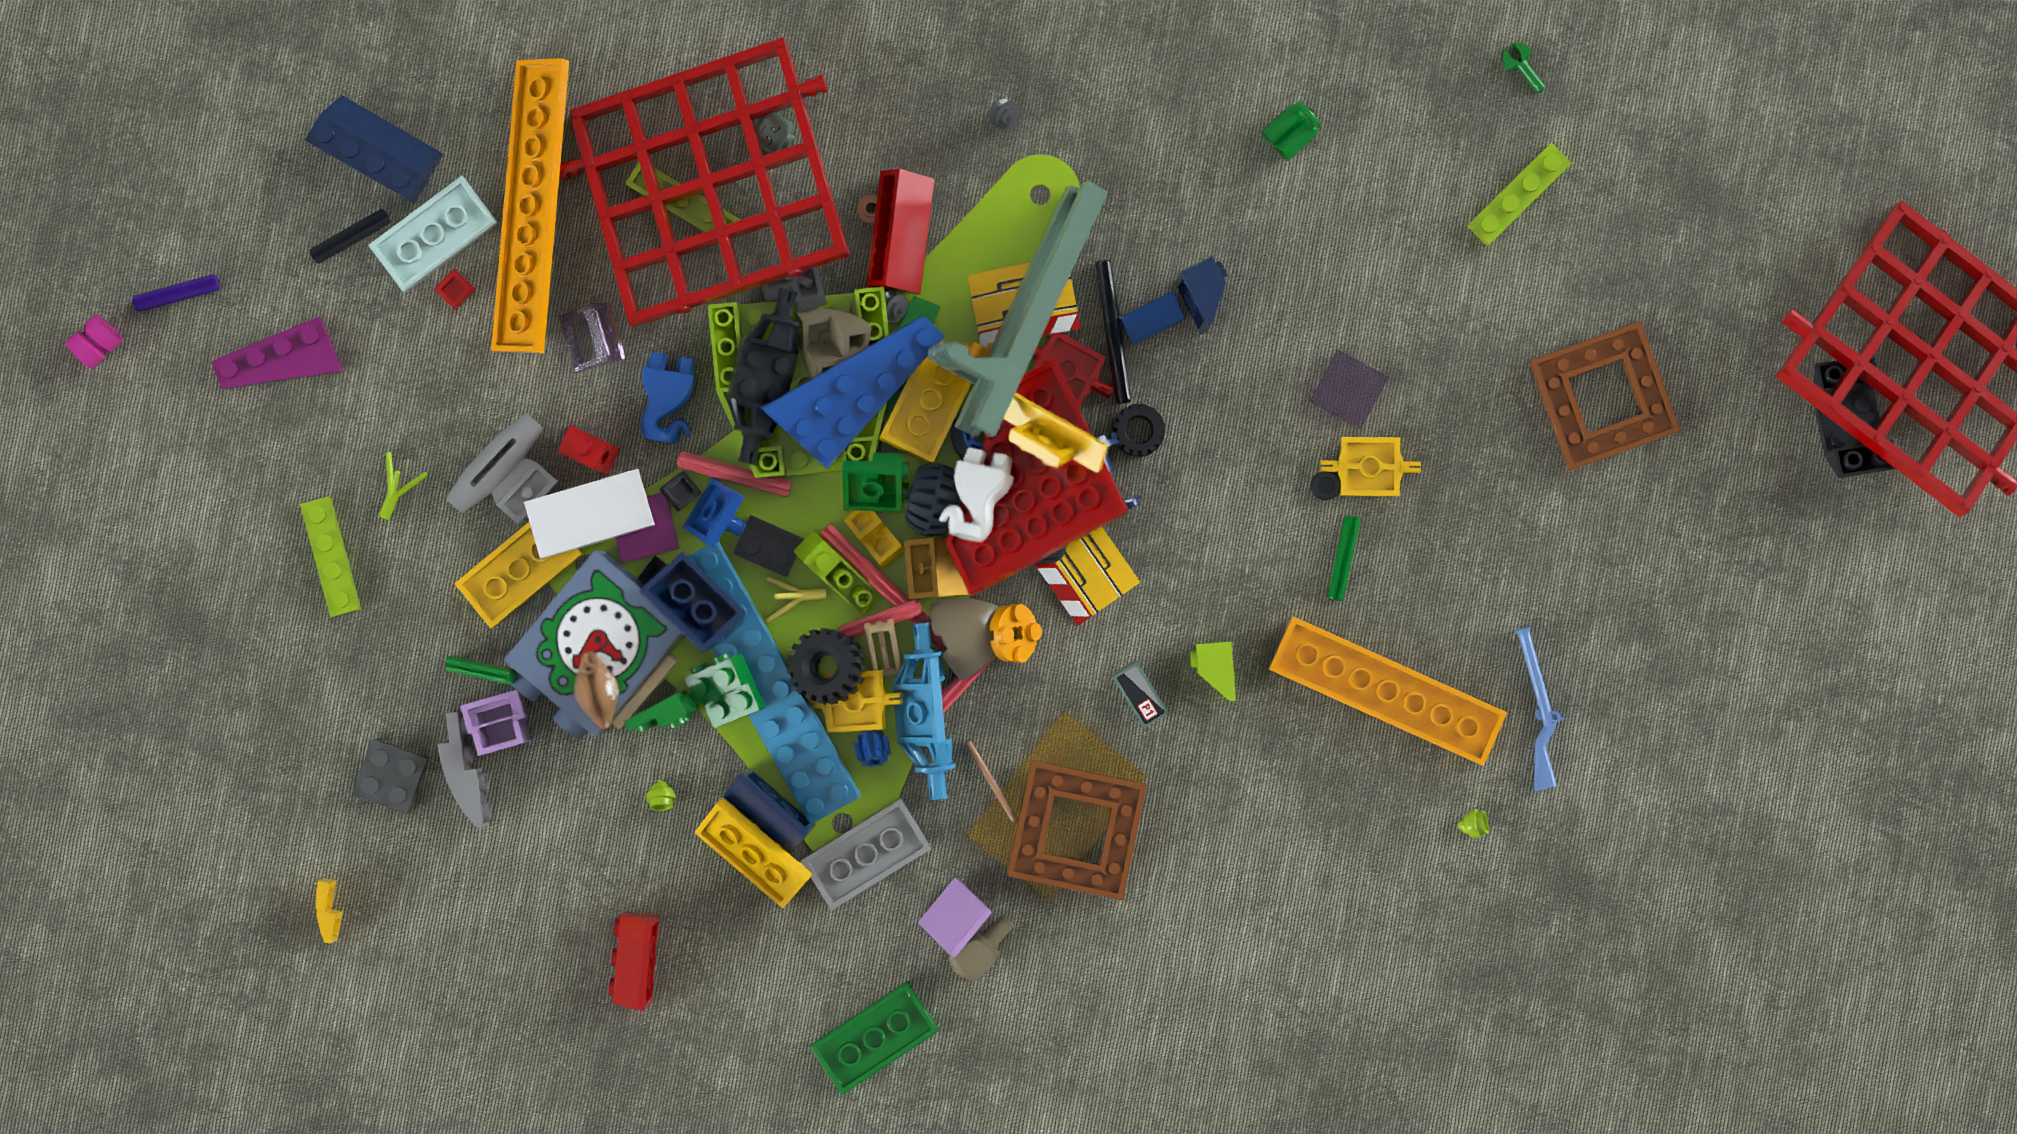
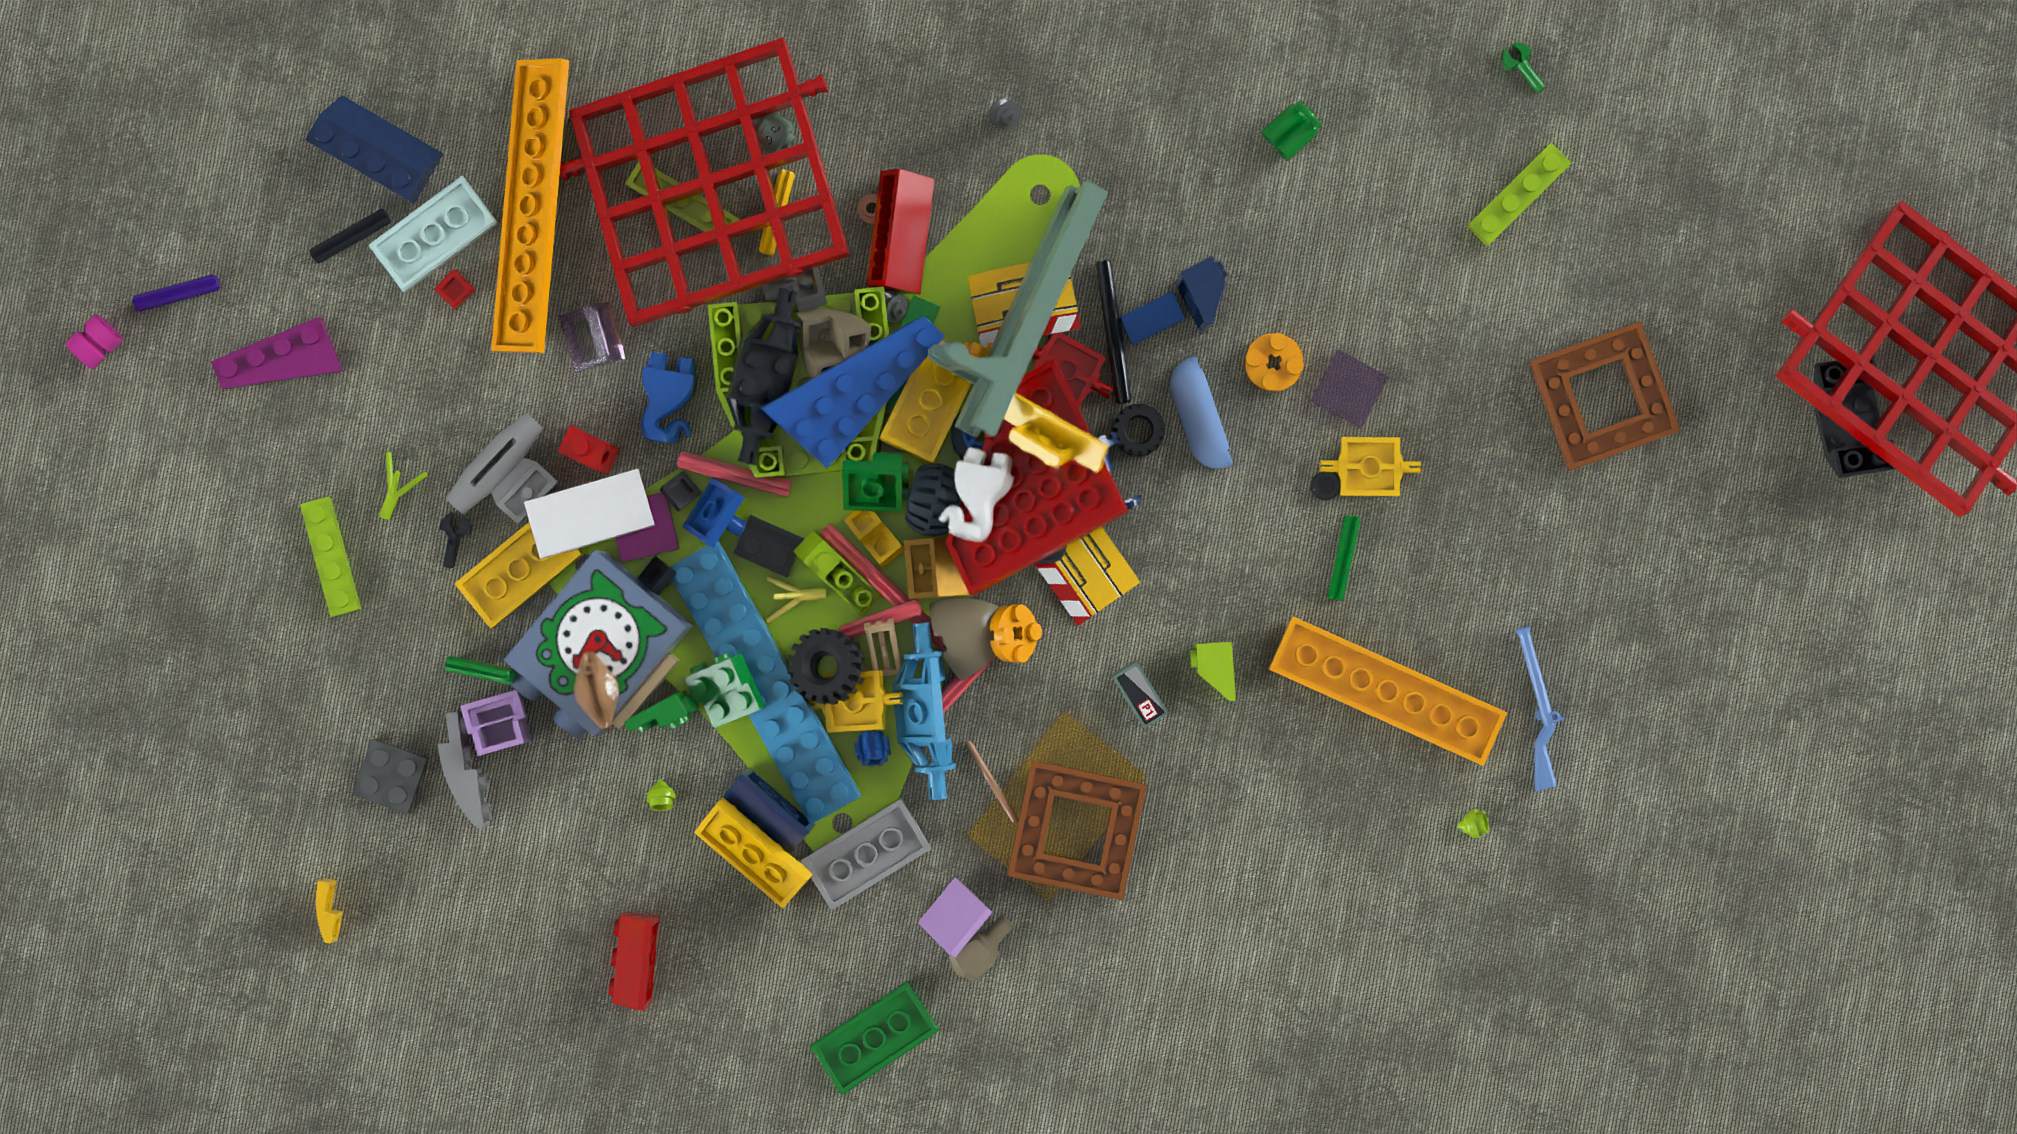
(453, 537): none -> black bar
(694, 603): dark blue slope -> none
(782, 193): none -> yellow axle
(1199, 415): none -> light blue brick
(1278, 346): none -> light orange plate

